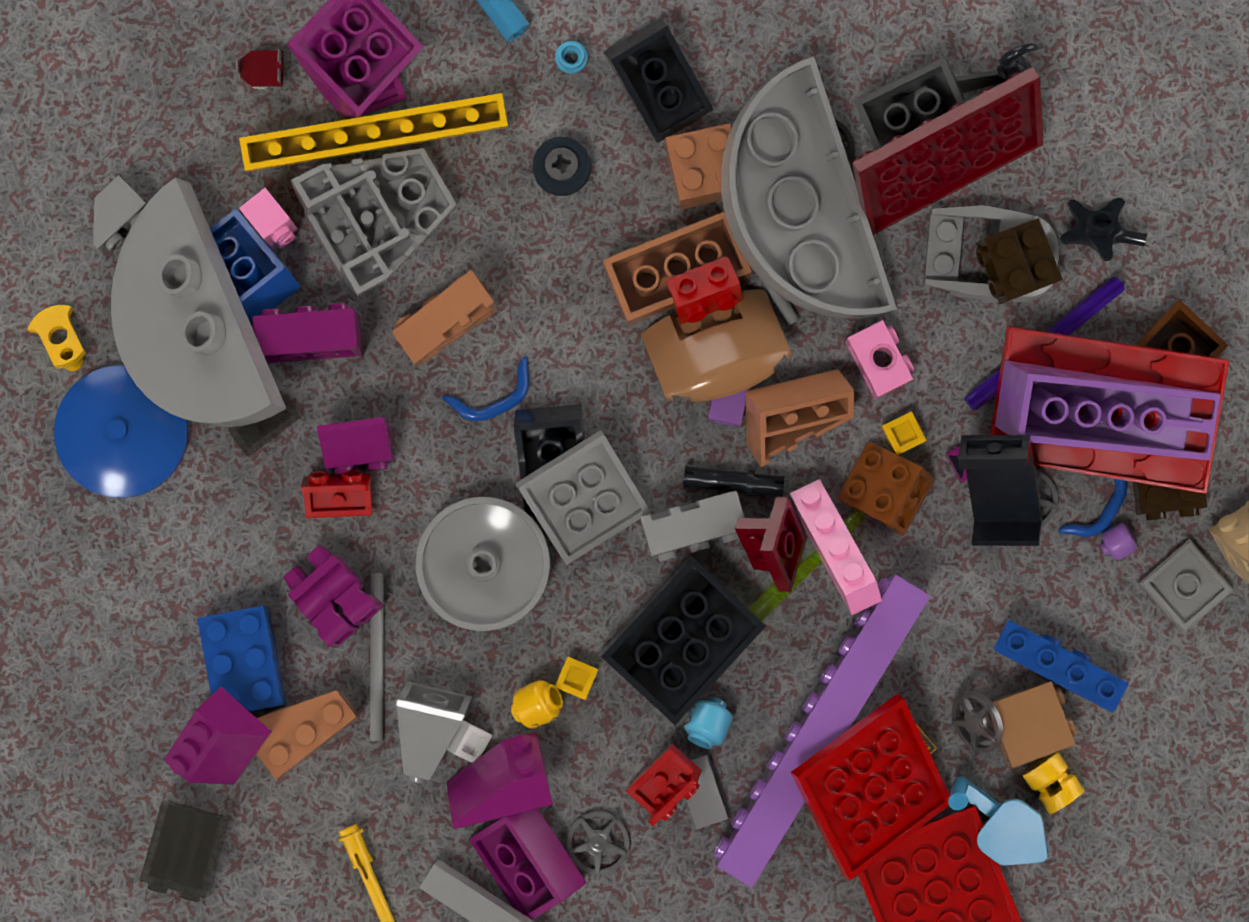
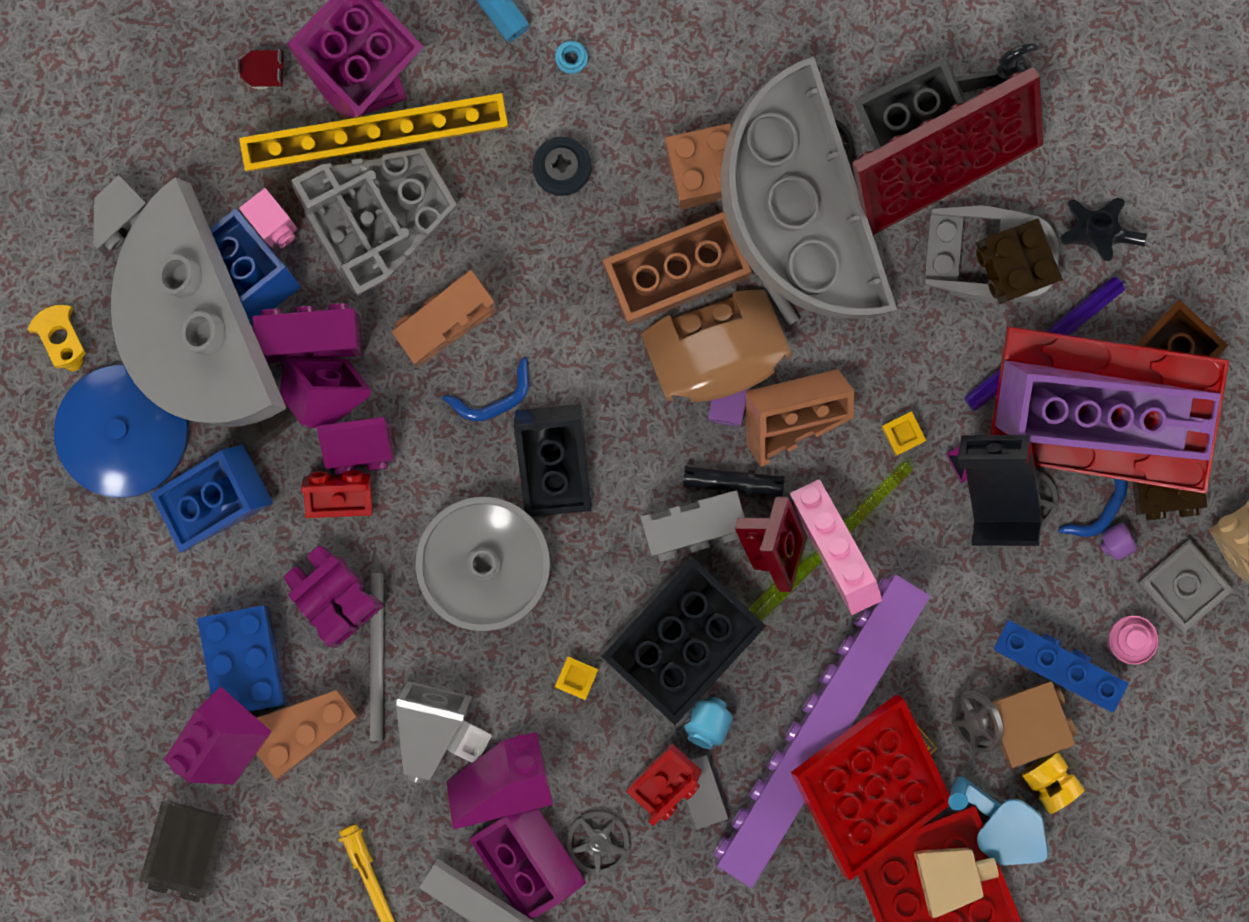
(211, 497): none -> blue slope
(321, 389): none -> magenta slope
(536, 704): yellow head -> none
(583, 497): light grey plate -> none
(658, 80): black slope -> none
(704, 290): red bracket -> none
(880, 379): bright pink brick -> none
(886, 487): dark orange bracket -> none
(952, 878): none -> tan torso
(1132, 640): none -> bright pink plate

